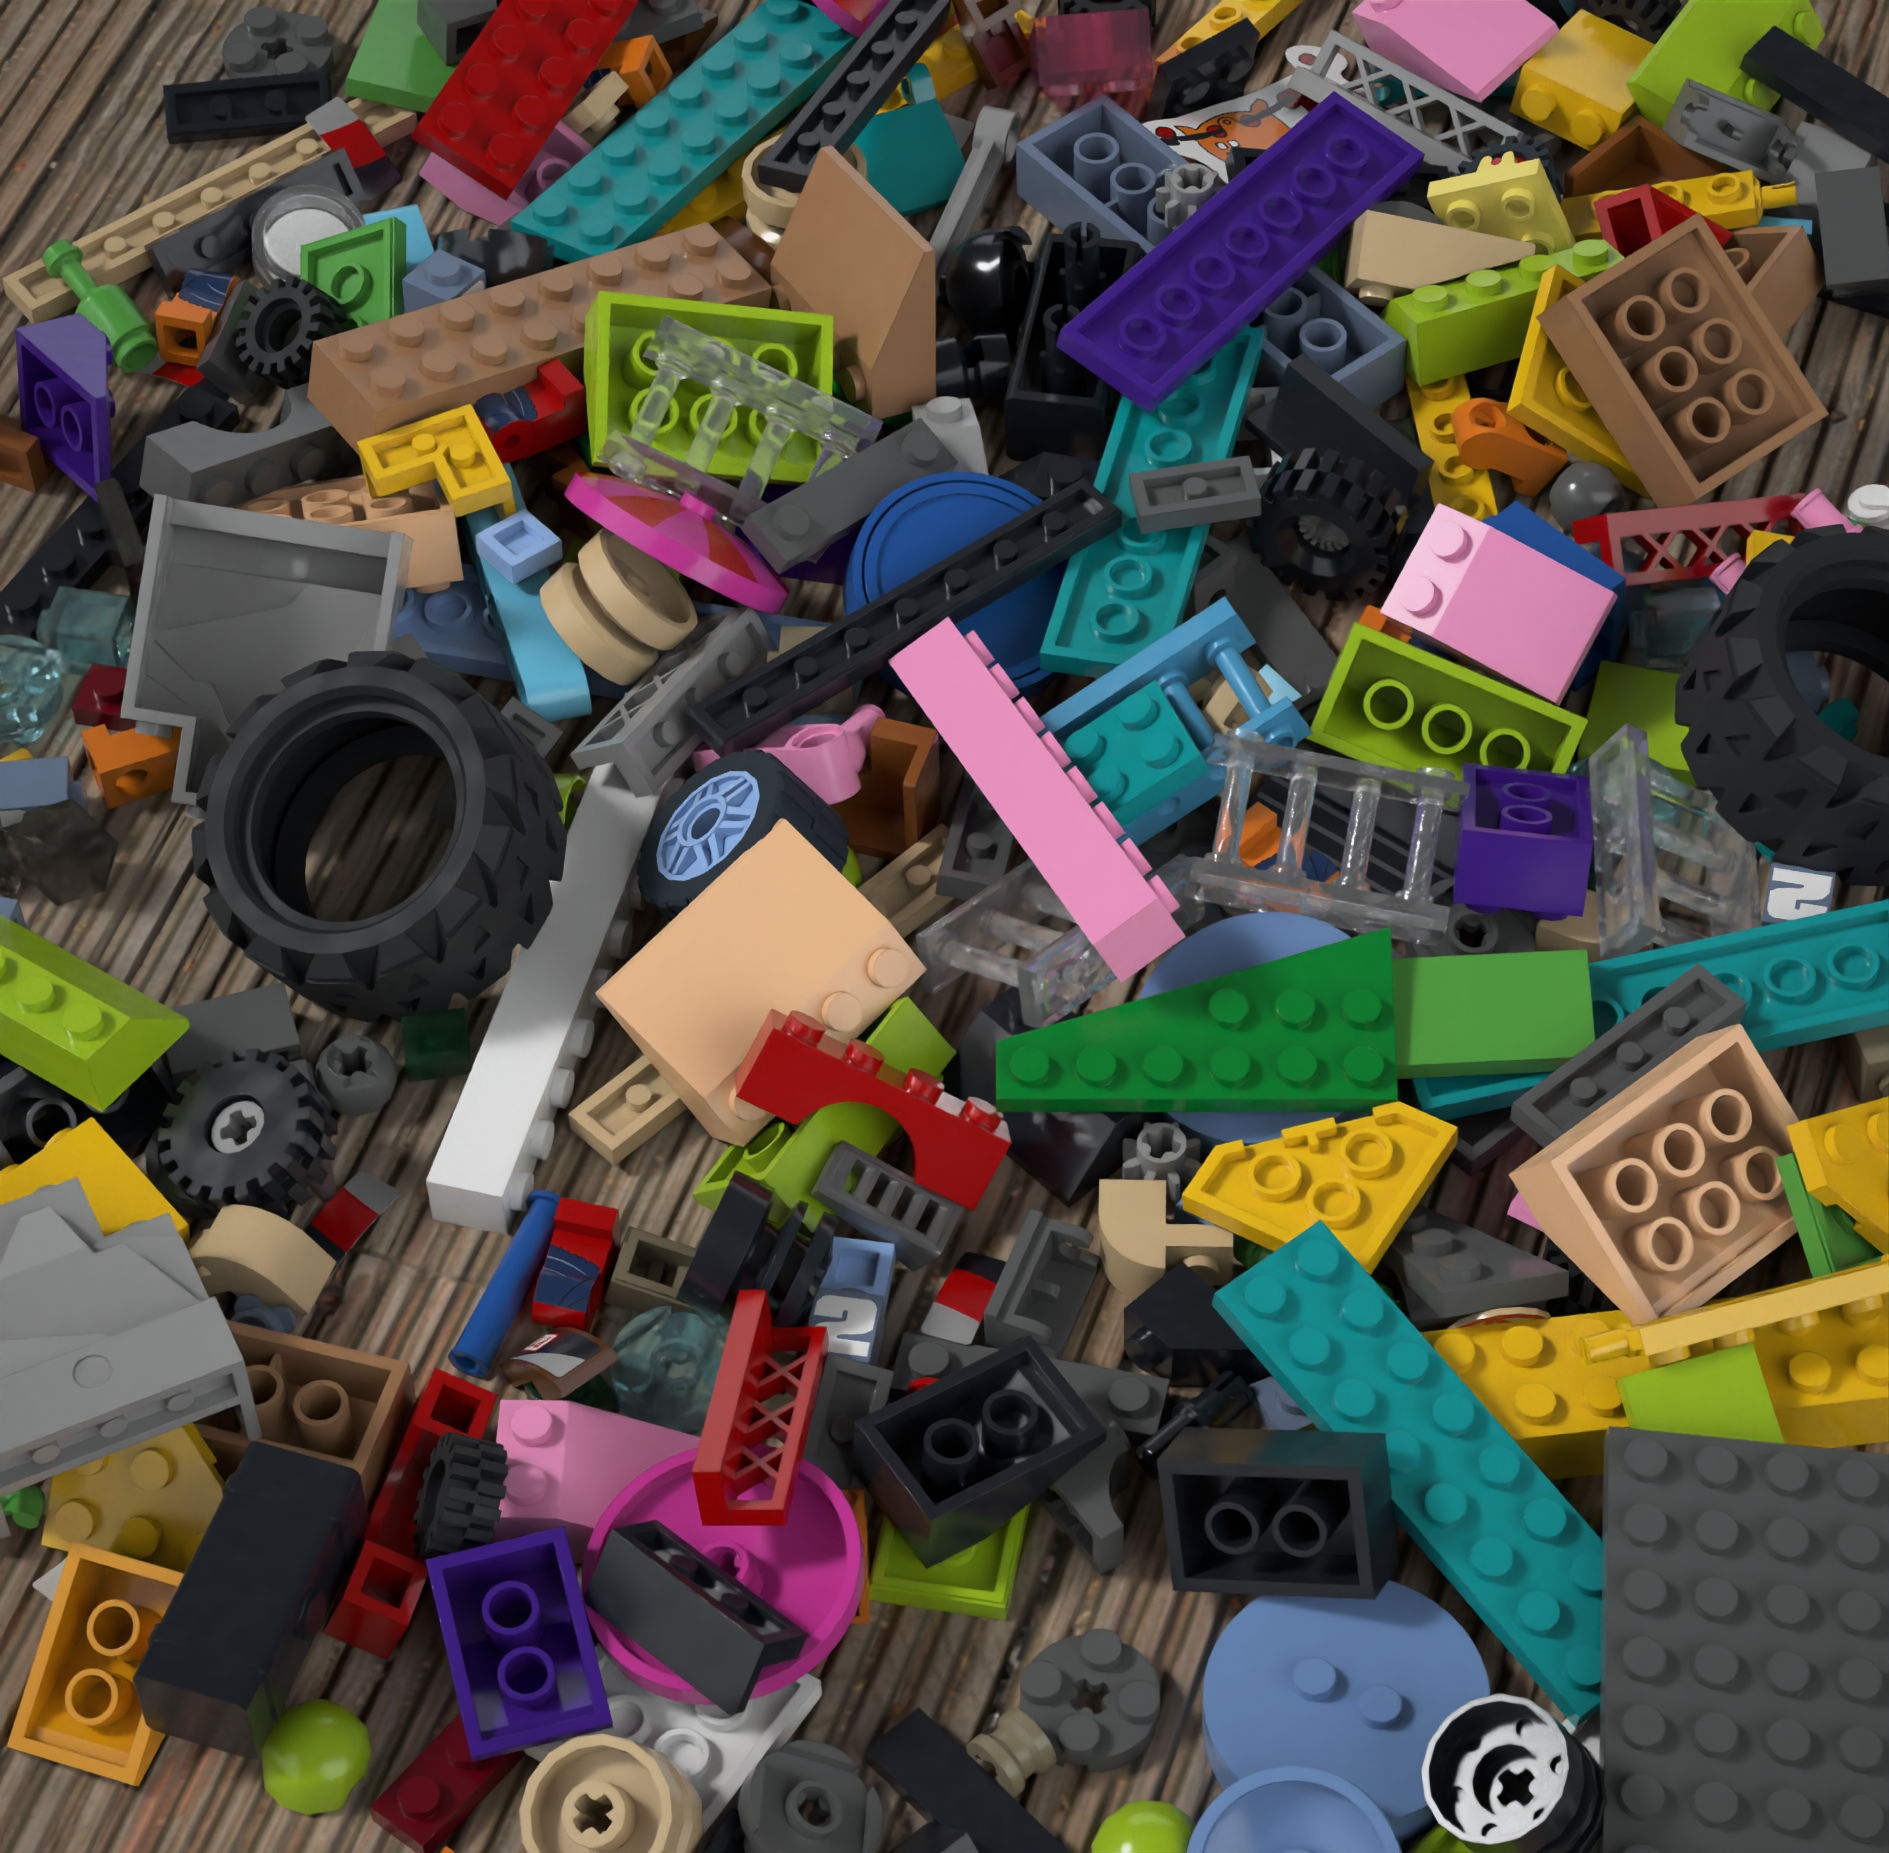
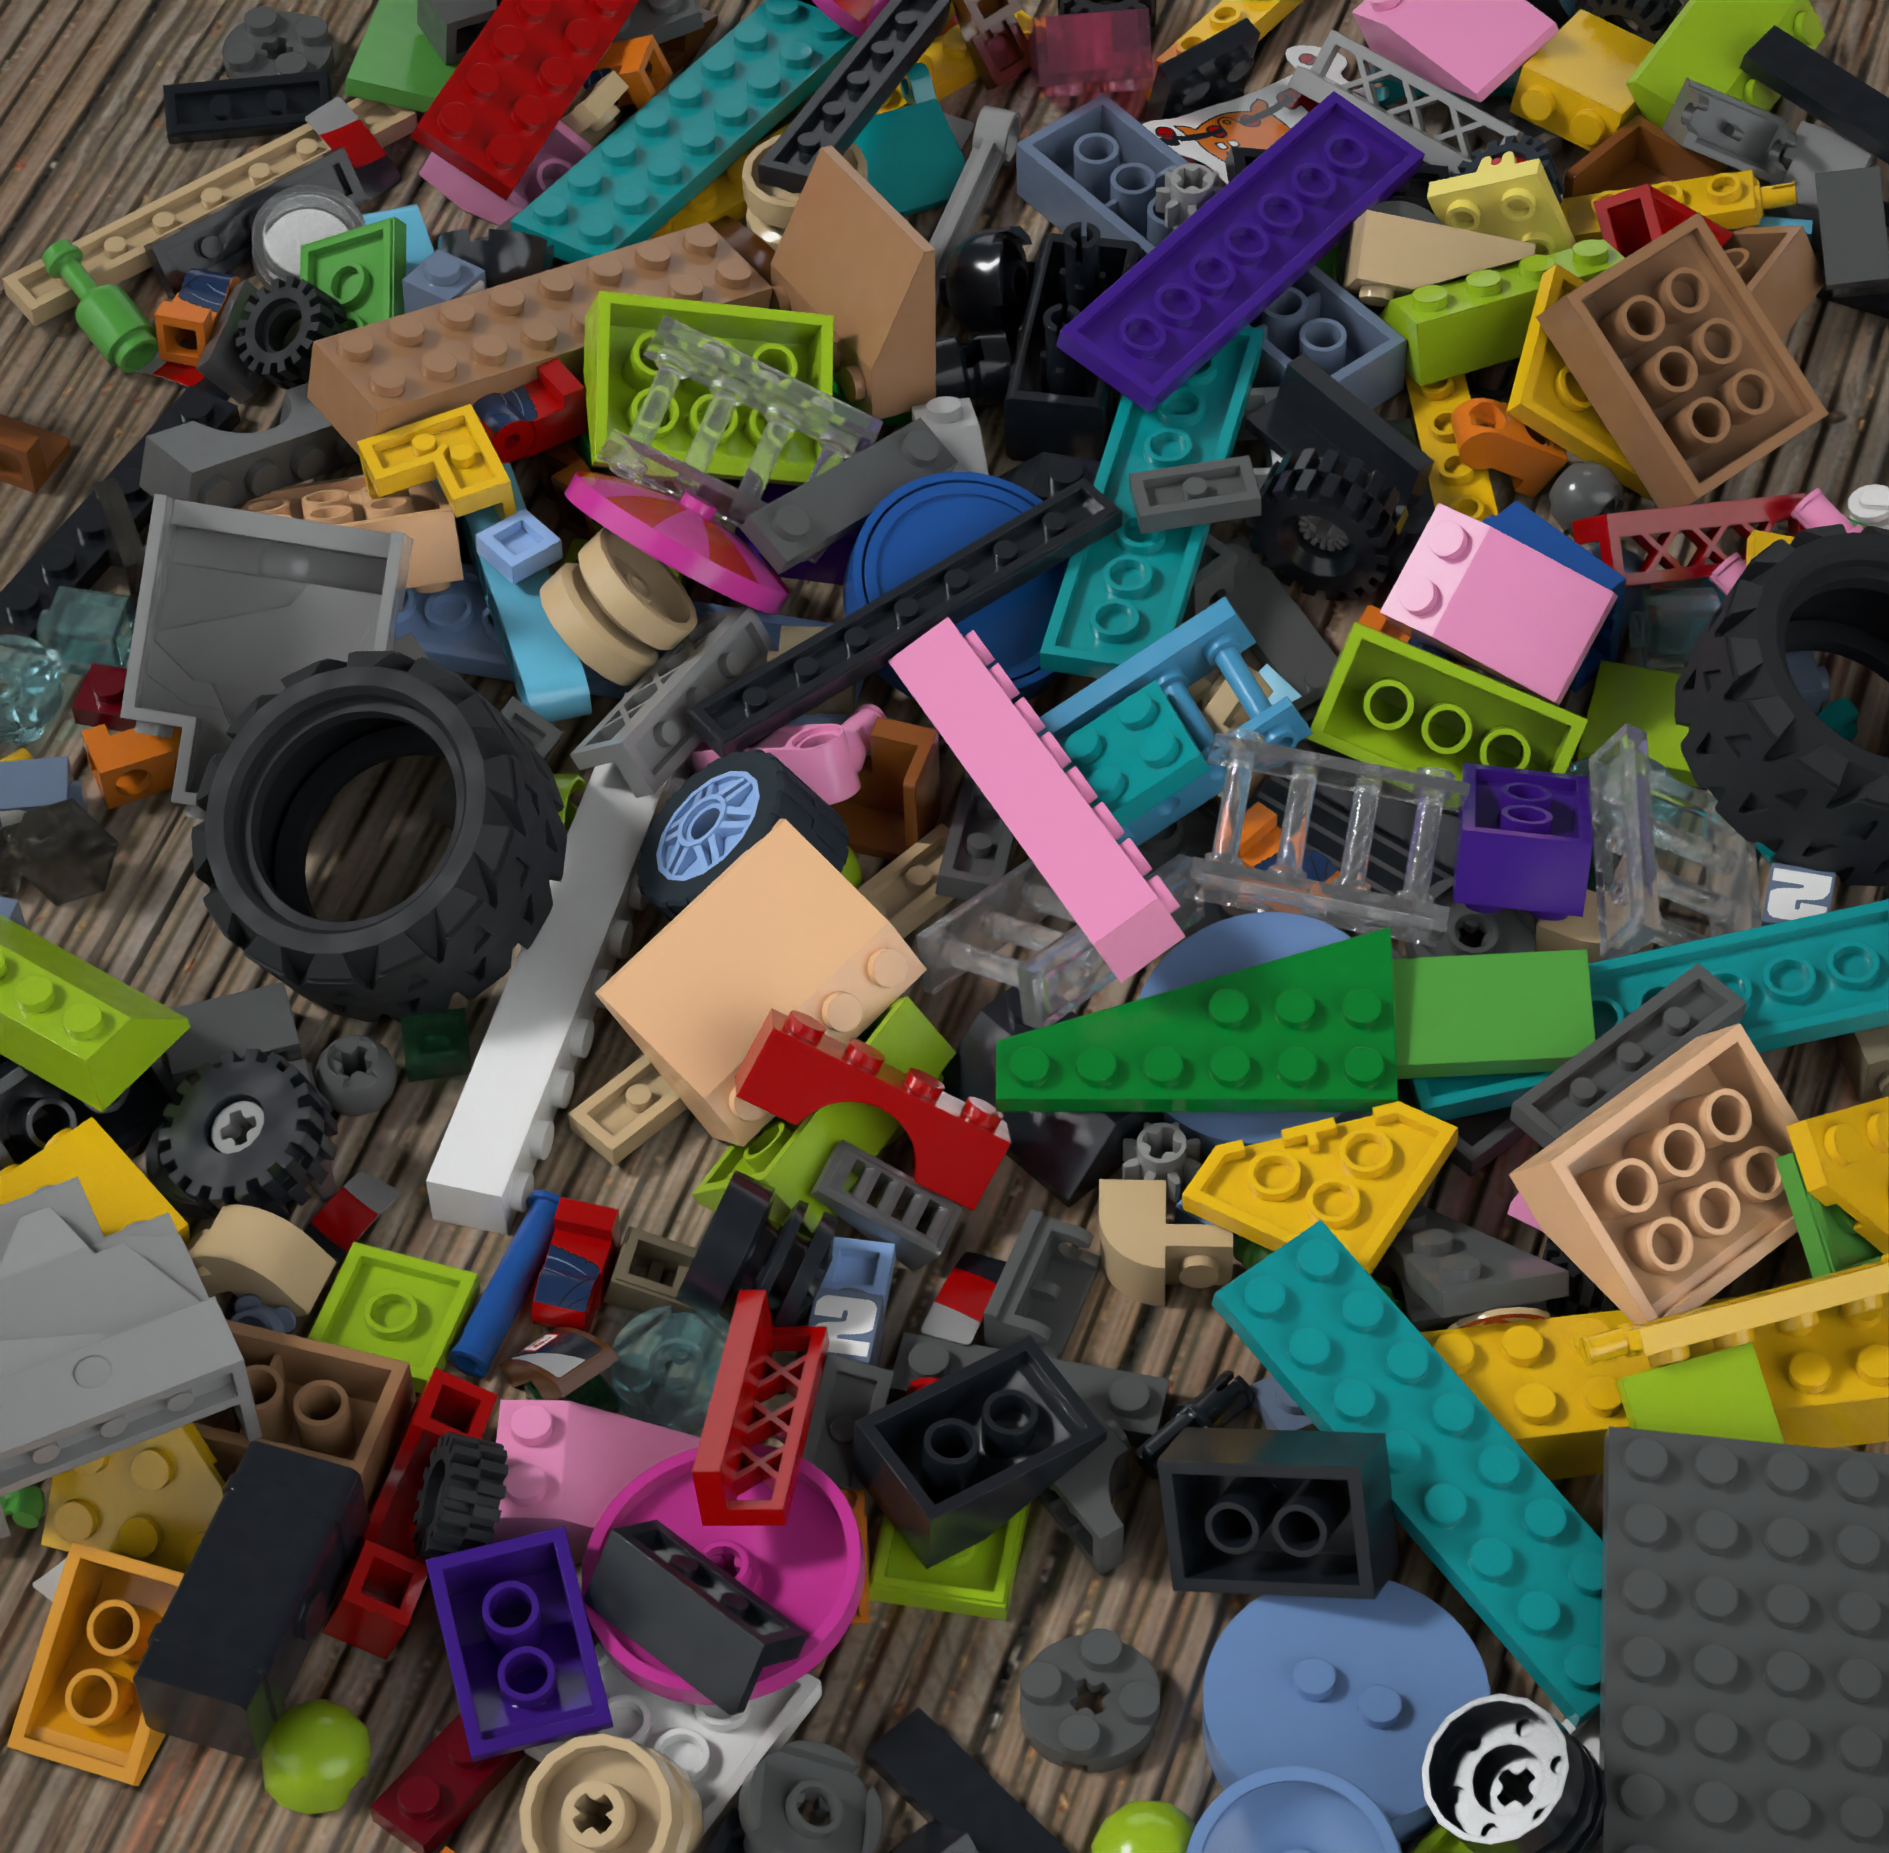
(68, 395): dark purple slope -> none
(397, 1308): none -> lime plate
(1013, 1751): dark tan wheel -> none
(1183, 1336): black slope -> none

